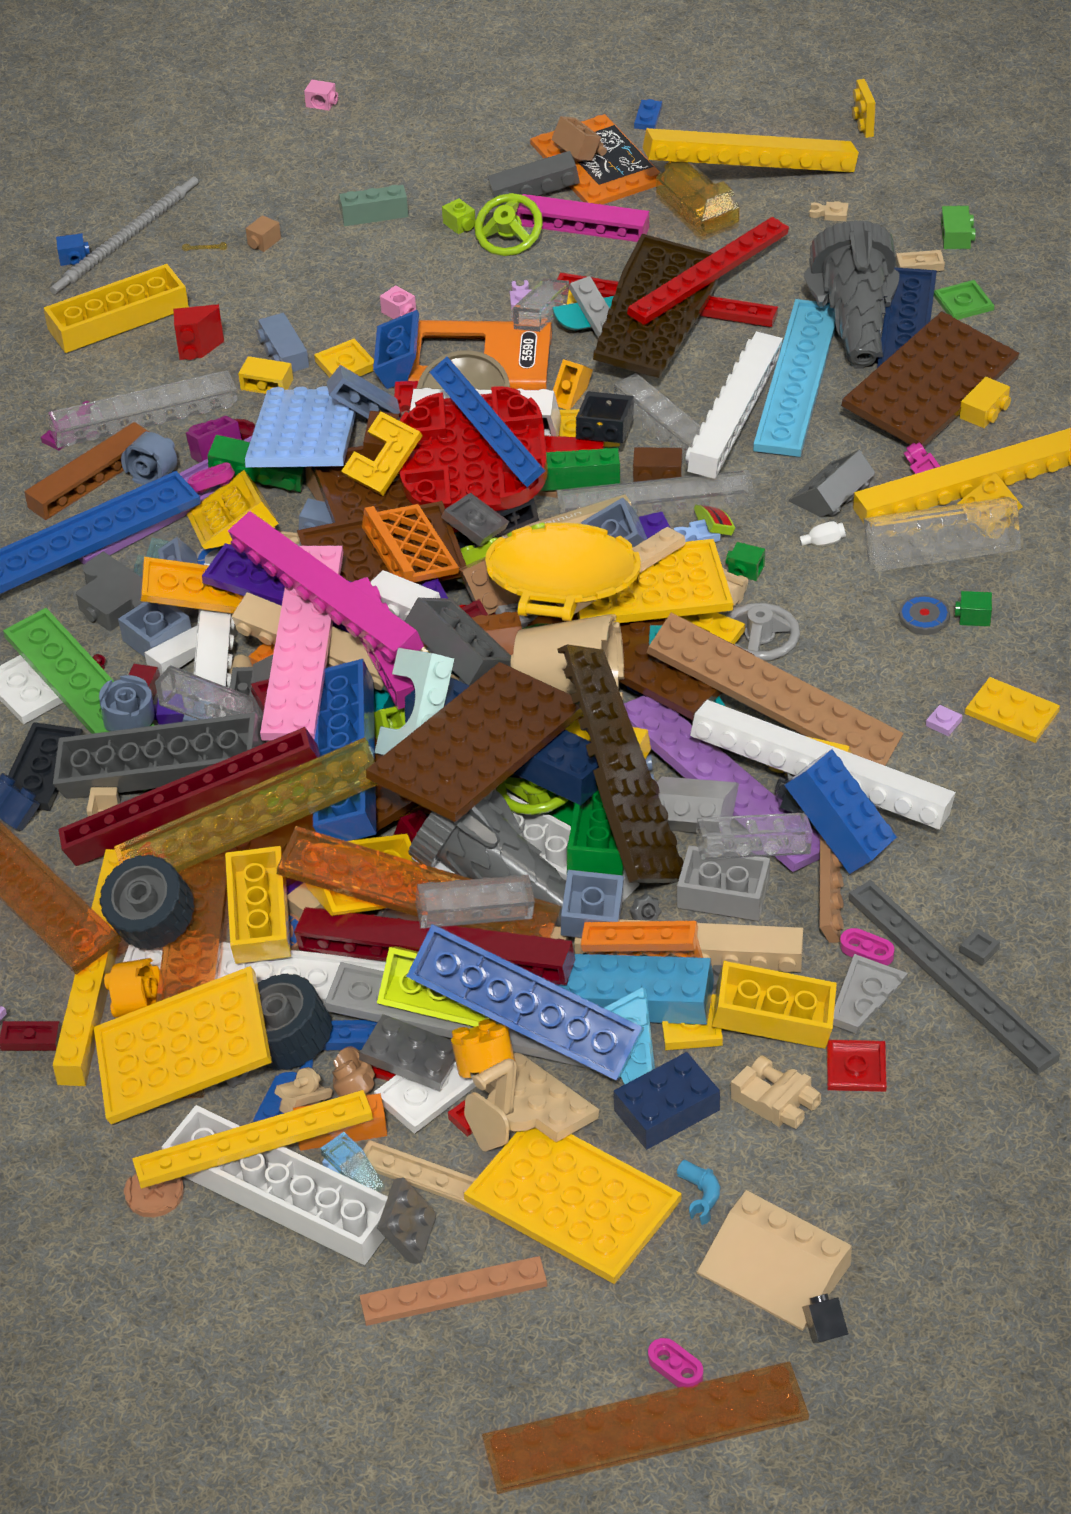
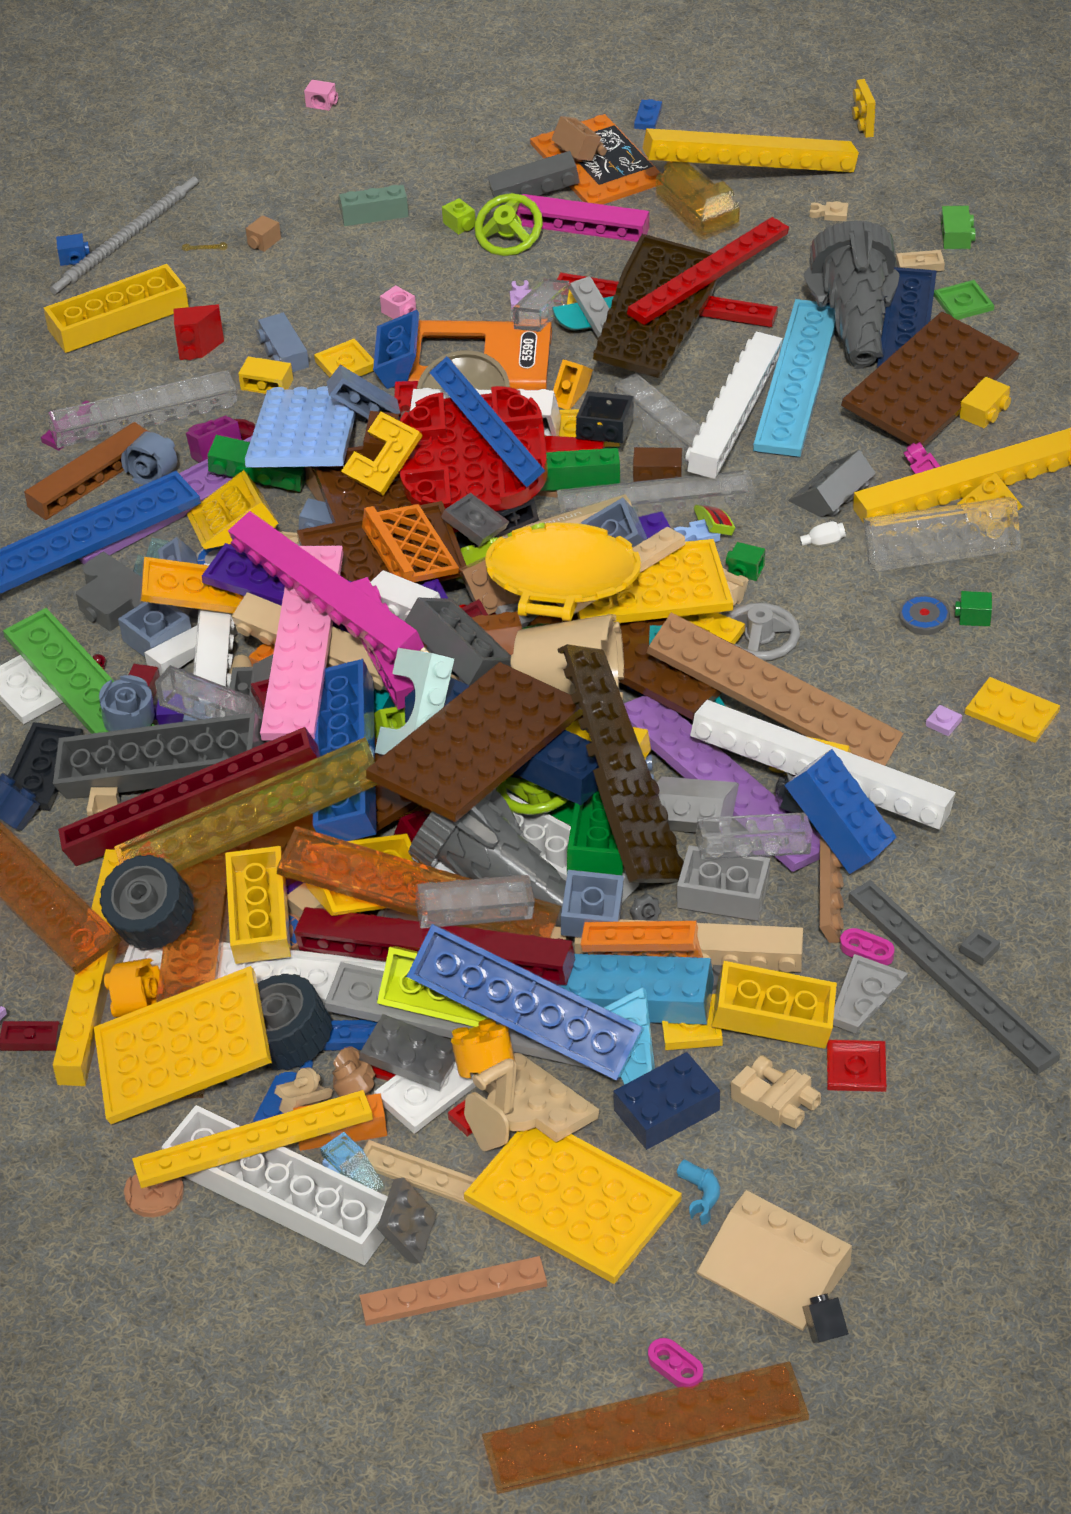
(212, 476): dark pink plate -> none

